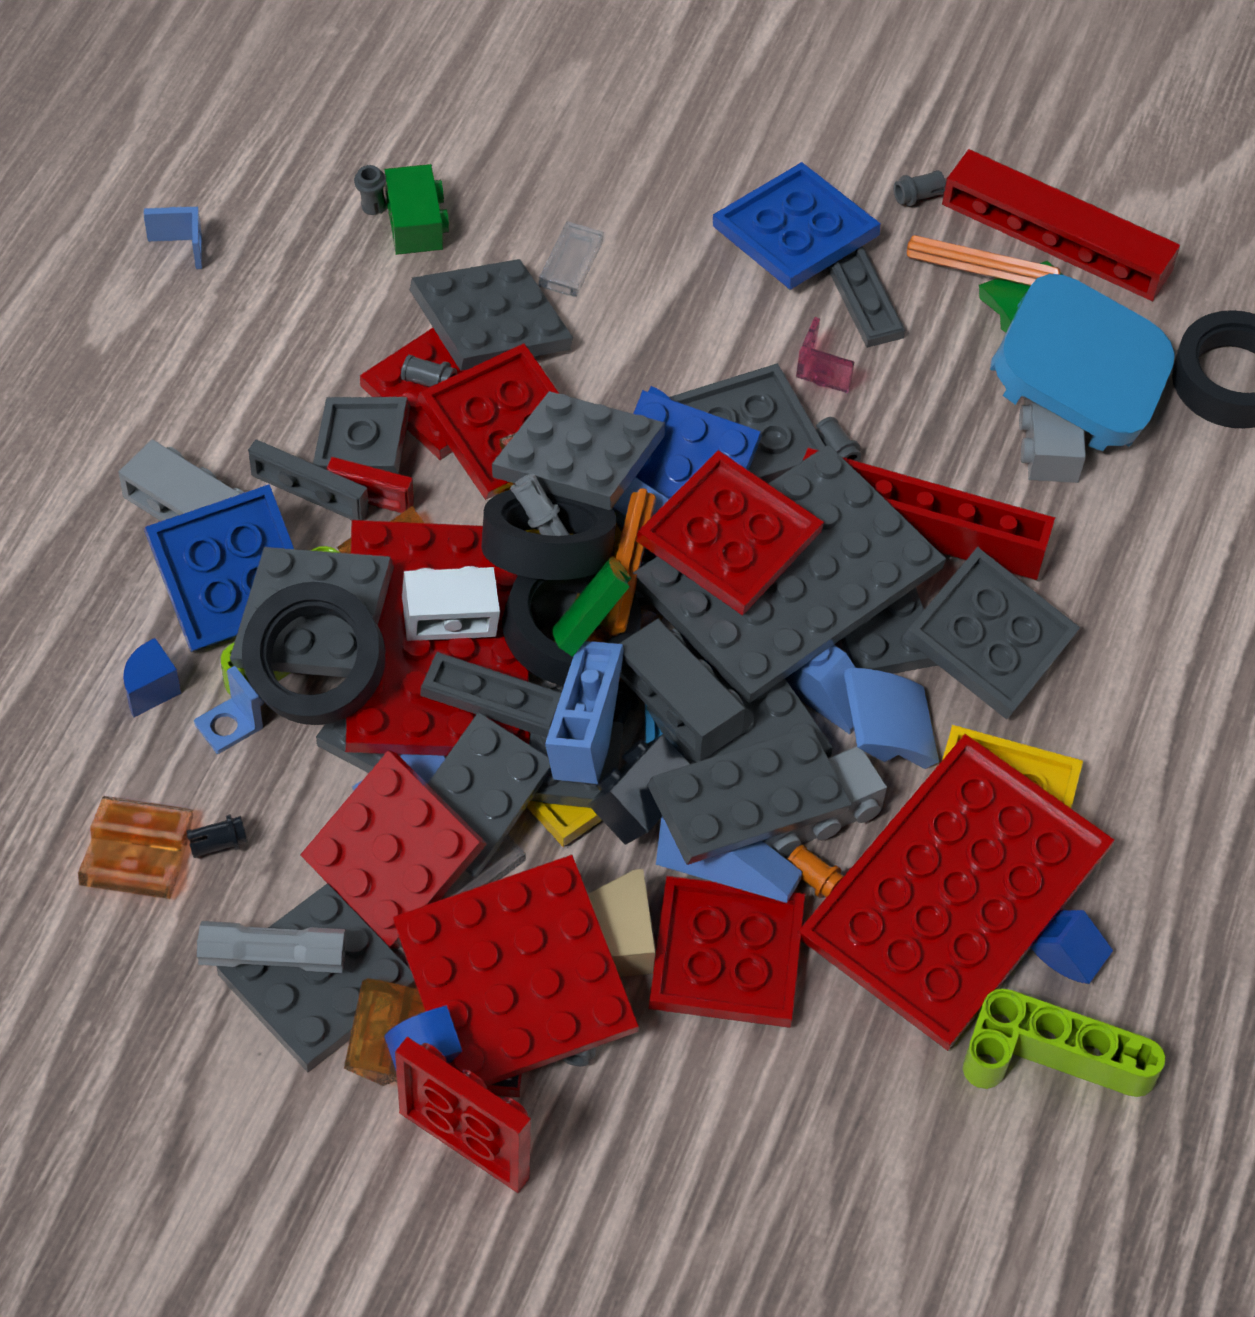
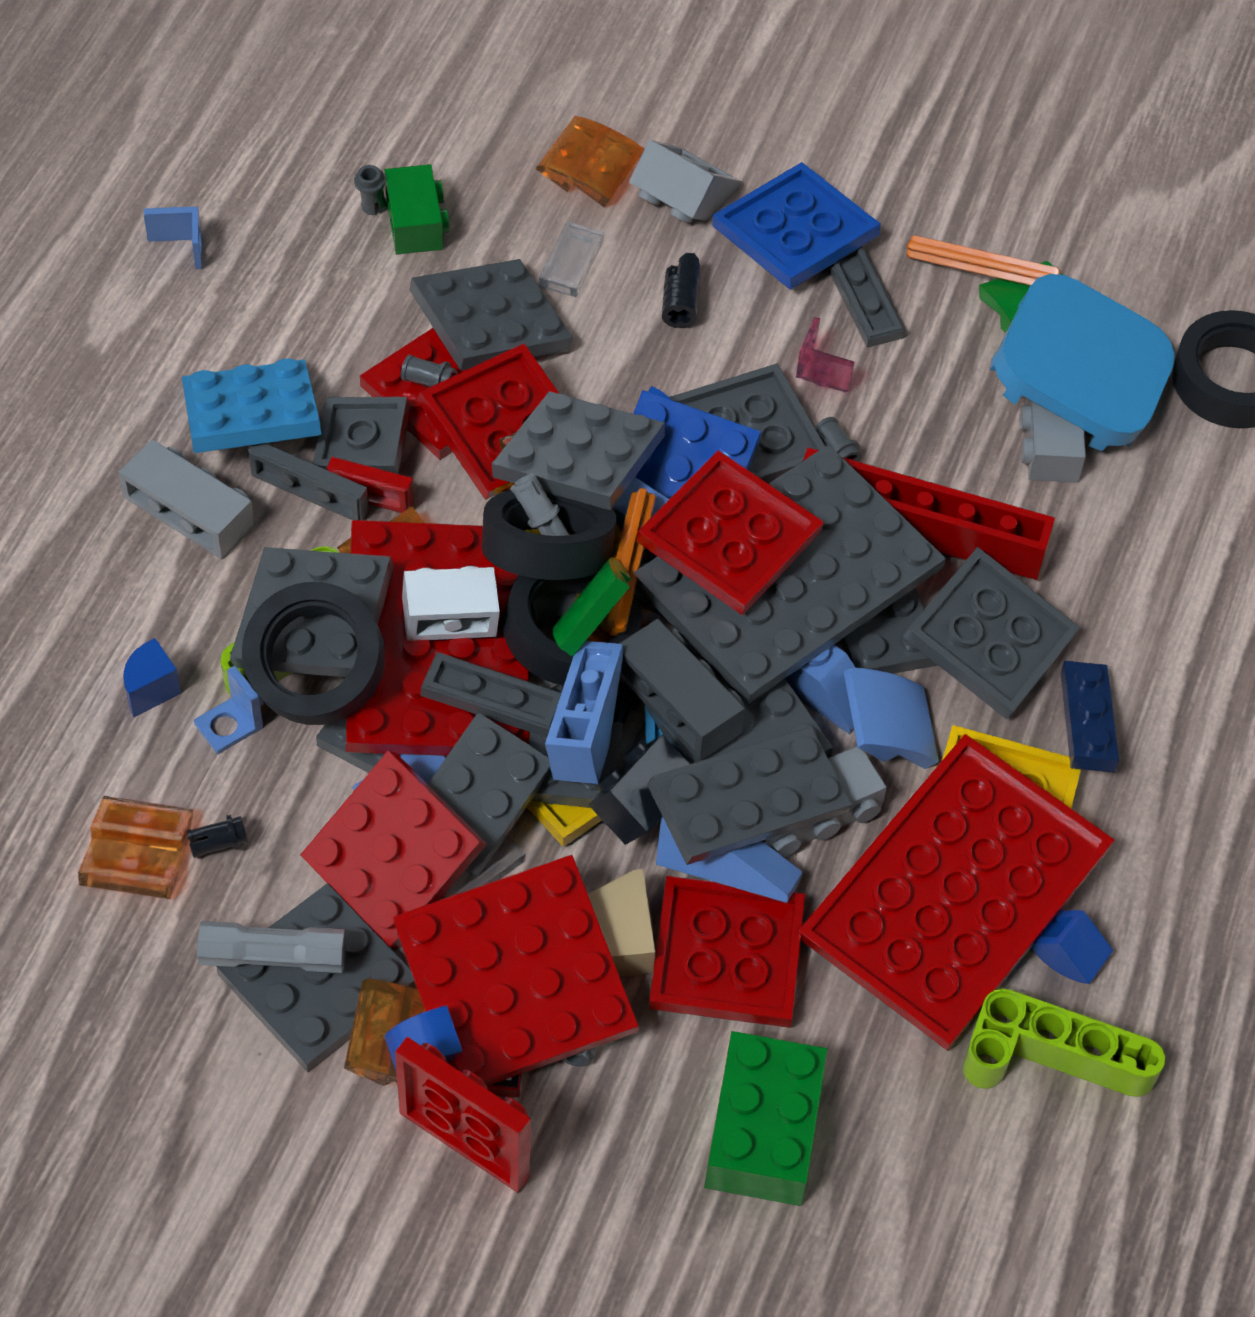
(212, 561): blue plate -> none
(250, 405): none -> dark azure plate
(590, 158): none -> clear orange slope
(681, 292): none -> black hinge
(682, 181): none -> light grey slope
(766, 1118): none -> green brick
(815, 871): orange pin -> none
(910, 189): dark grey pin -> none
(1060, 224): red brick -> none
(1089, 716): none -> dark blue plate

